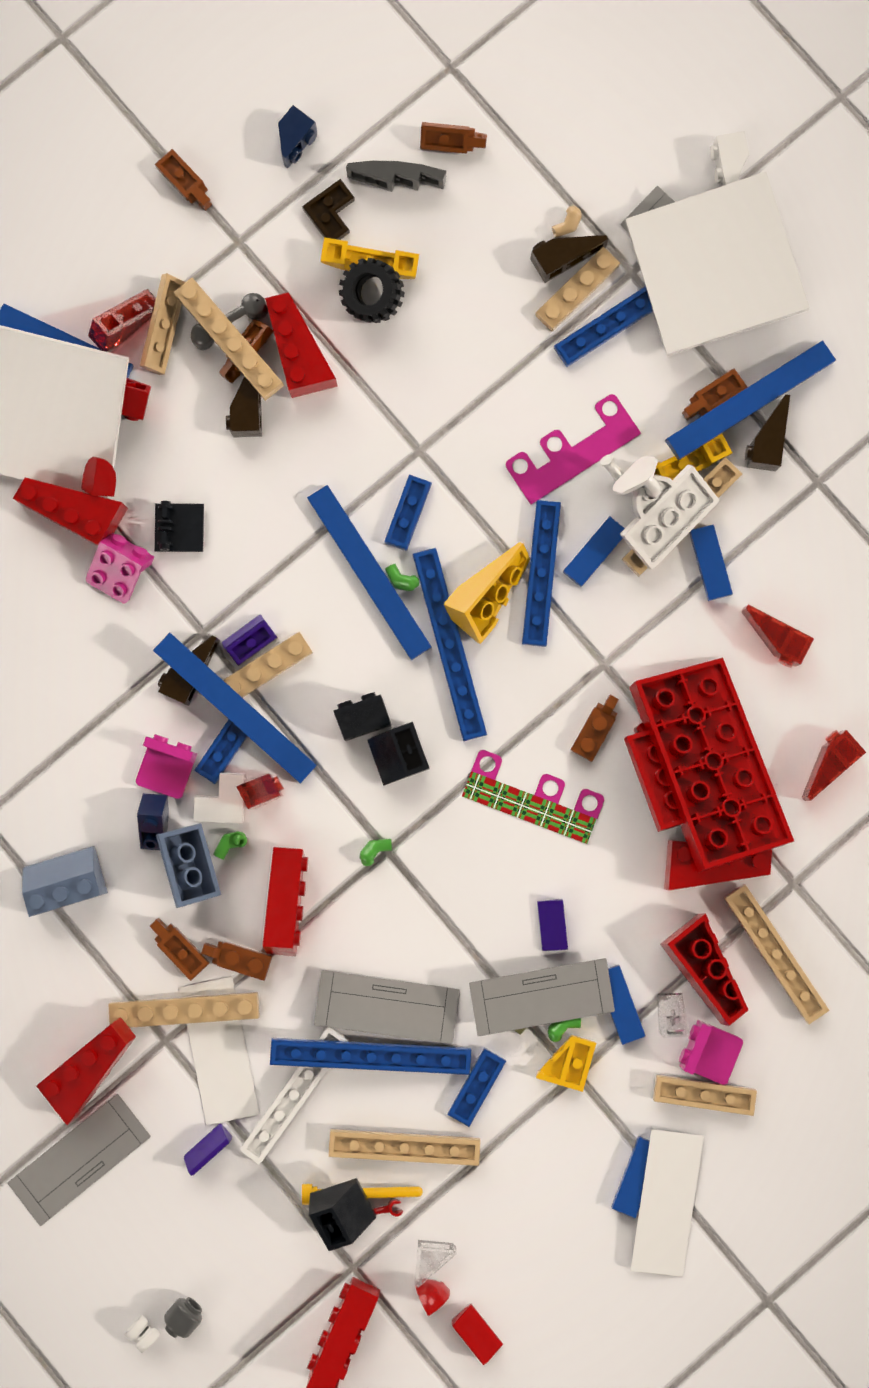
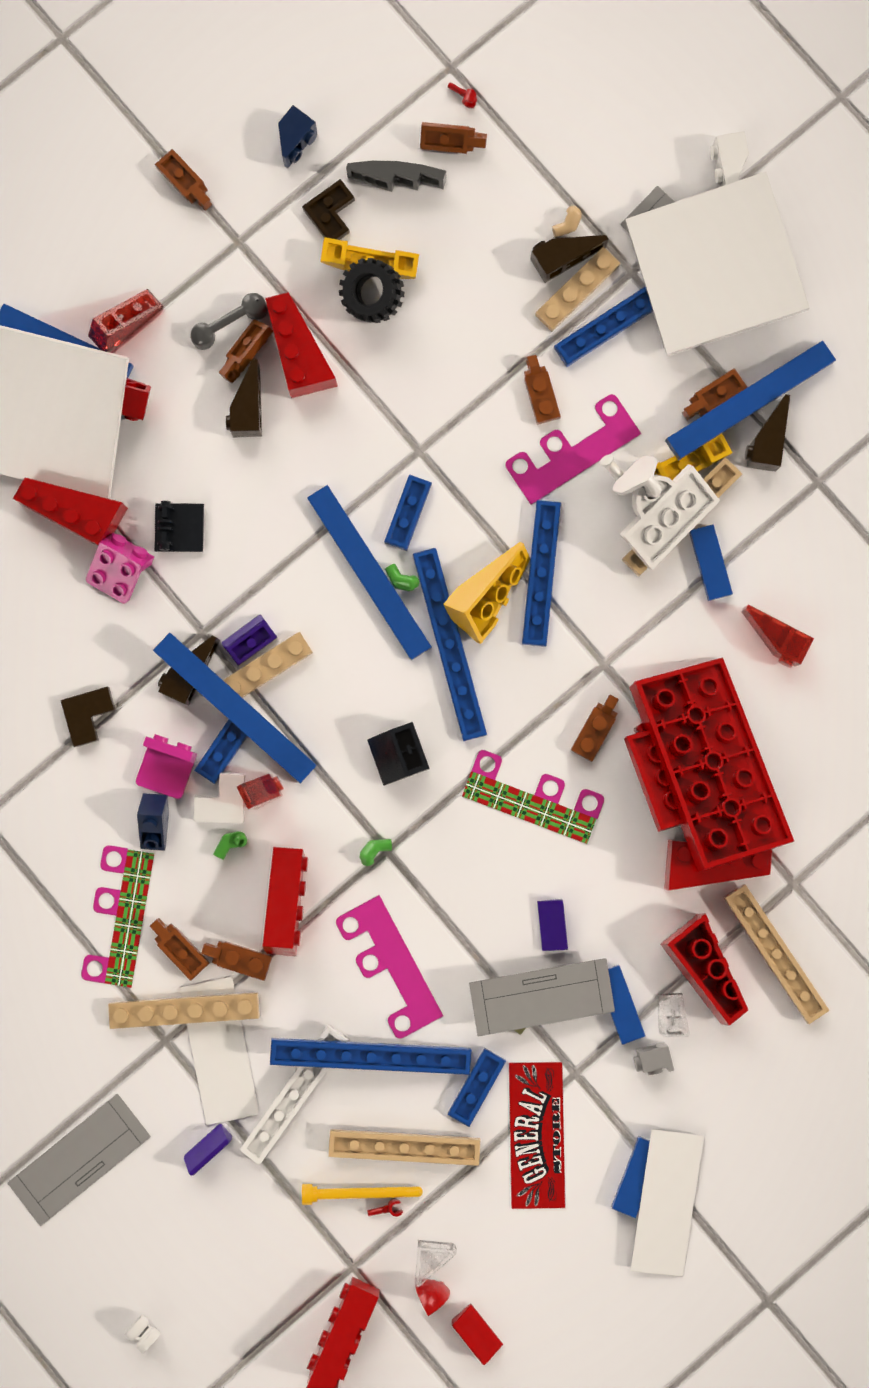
(62, 881): sand blue slope -> none
(80, 712): none -> dark brown tile
(81, 1075): red wedge -> none
(99, 478): red brick -> none
(129, 913): none -> piece
(162, 326): tan plate -> none
(183, 1317): dark grey head -> none
(188, 865): sand blue slope -> none
(228, 339): tan plate -> none
(341, 1213): black slope -> none
(362, 716): black slope -> none
(386, 1007): light grey sticker -> none
(395, 956): none -> dark pink piece
(469, 95): none -> red hand
(537, 1135): none -> red sticker
(540, 392): none -> dark orange hinge
(557, 1029): bright green arm -> none
(569, 1063): yellow wing -> none
(594, 552): blue tile -> none
(653, 1059): none -> light grey brick
(704, 1095): tan plate -> none
(710, 1052): dark pink bracket -> none
(832, 761): clear red slope -> none

